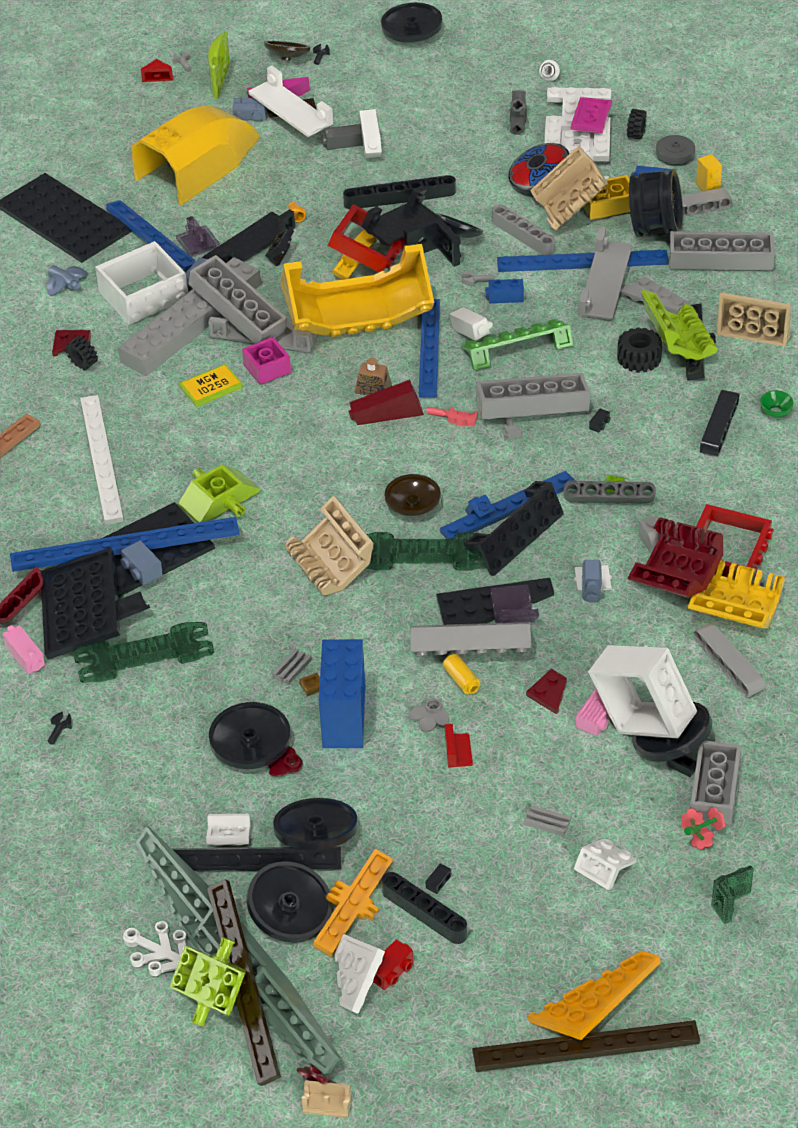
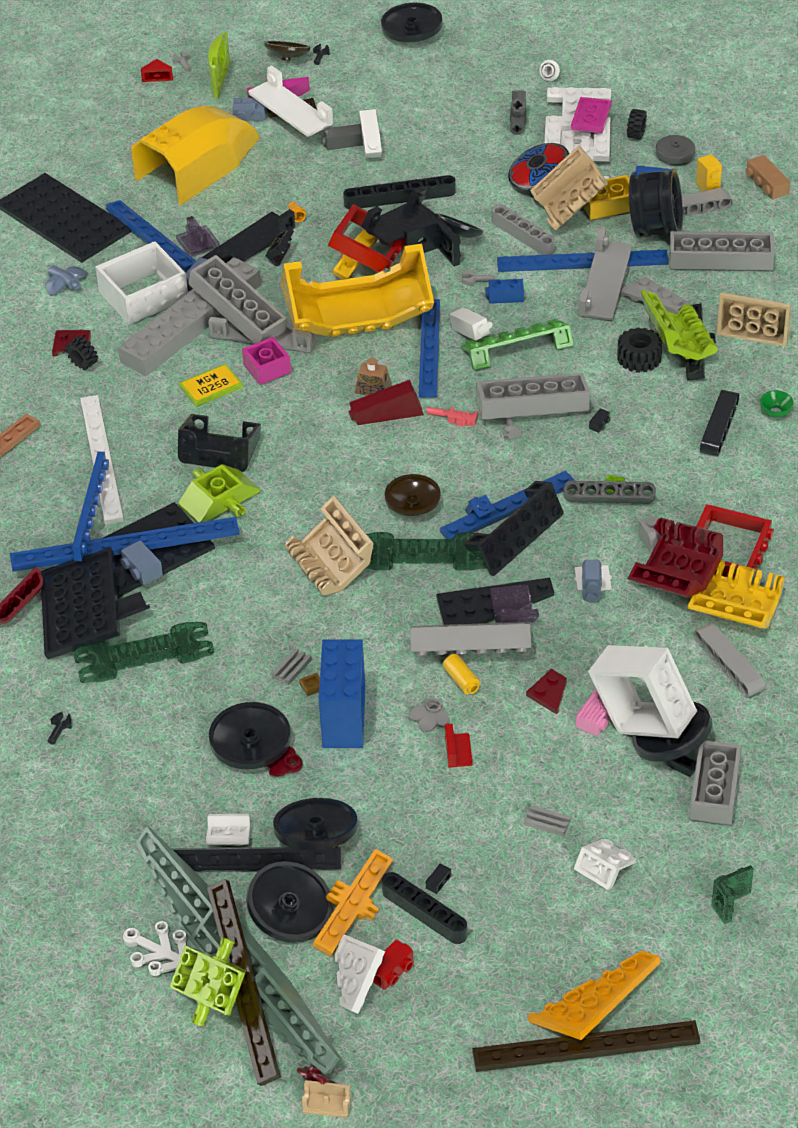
(23, 649): bright pink brick -> none
(89, 507): none -> blue plate
(212, 450): none -> black windscreen
(694, 824): coral plant -> none
(768, 177): none -> medium nougat brick

